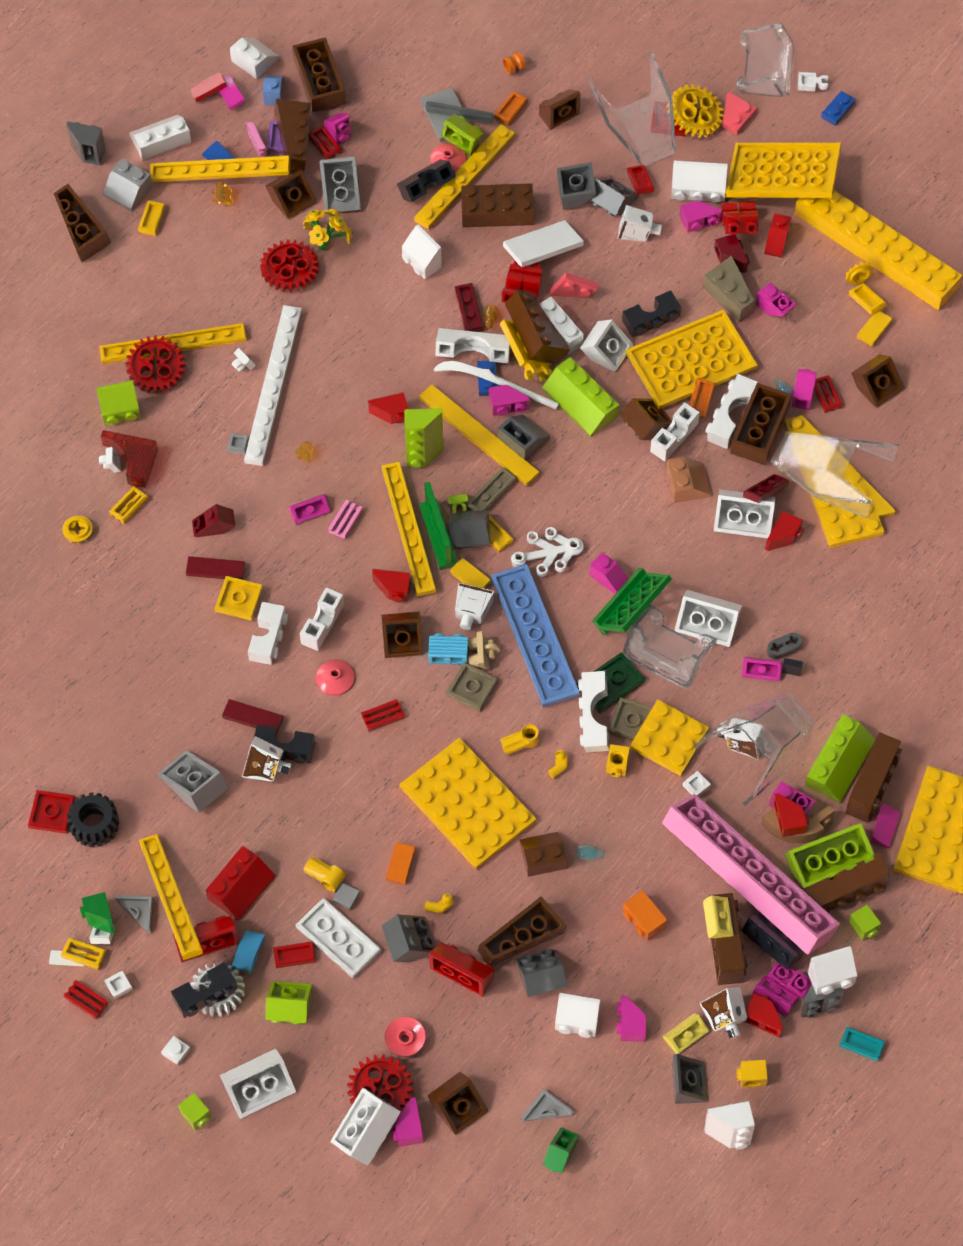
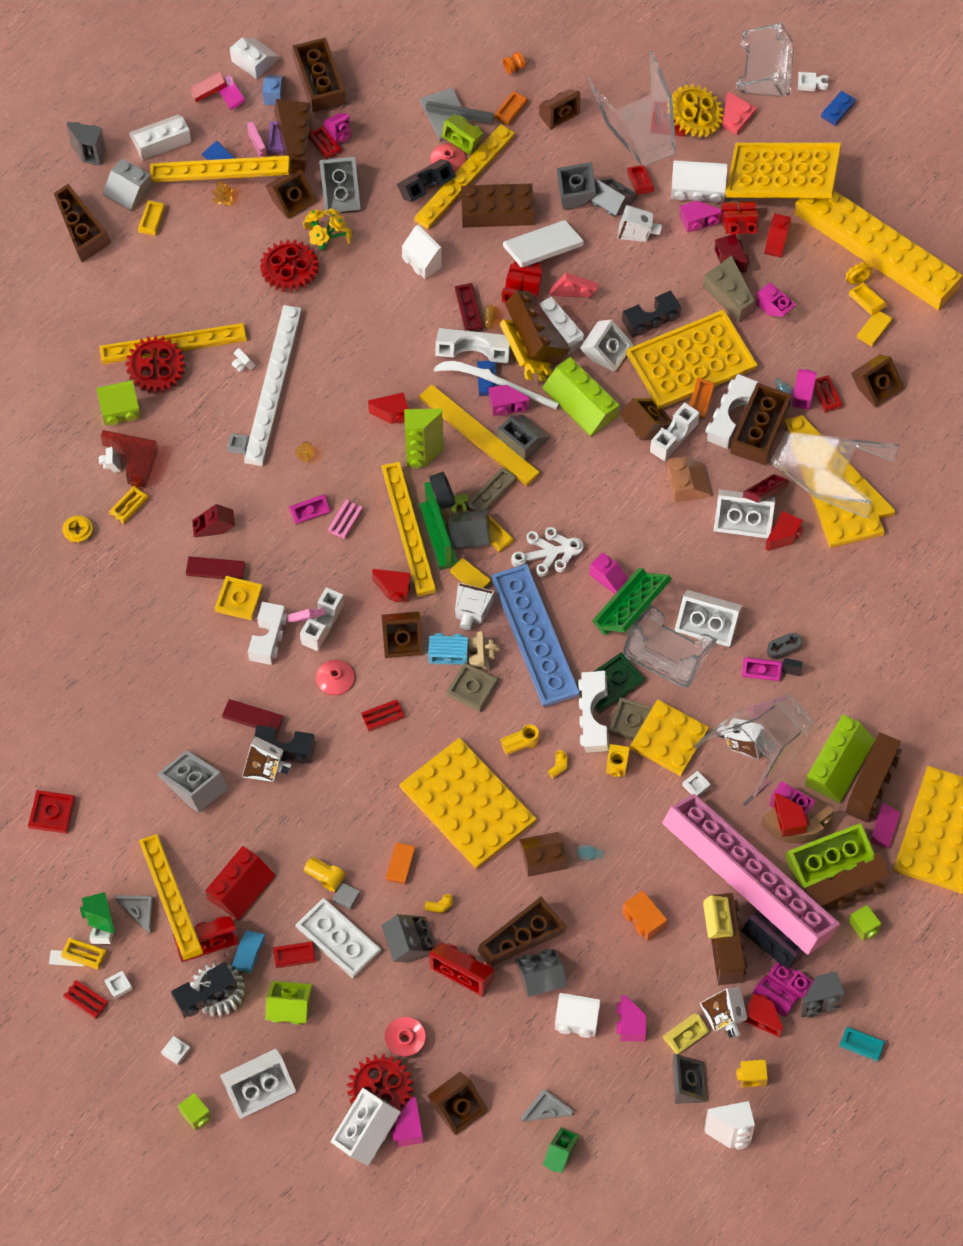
(93, 805): black tyre -> none
(305, 614): none -> bright pink tile
(442, 490): none -> black tyre
(832, 971): white slope -> none

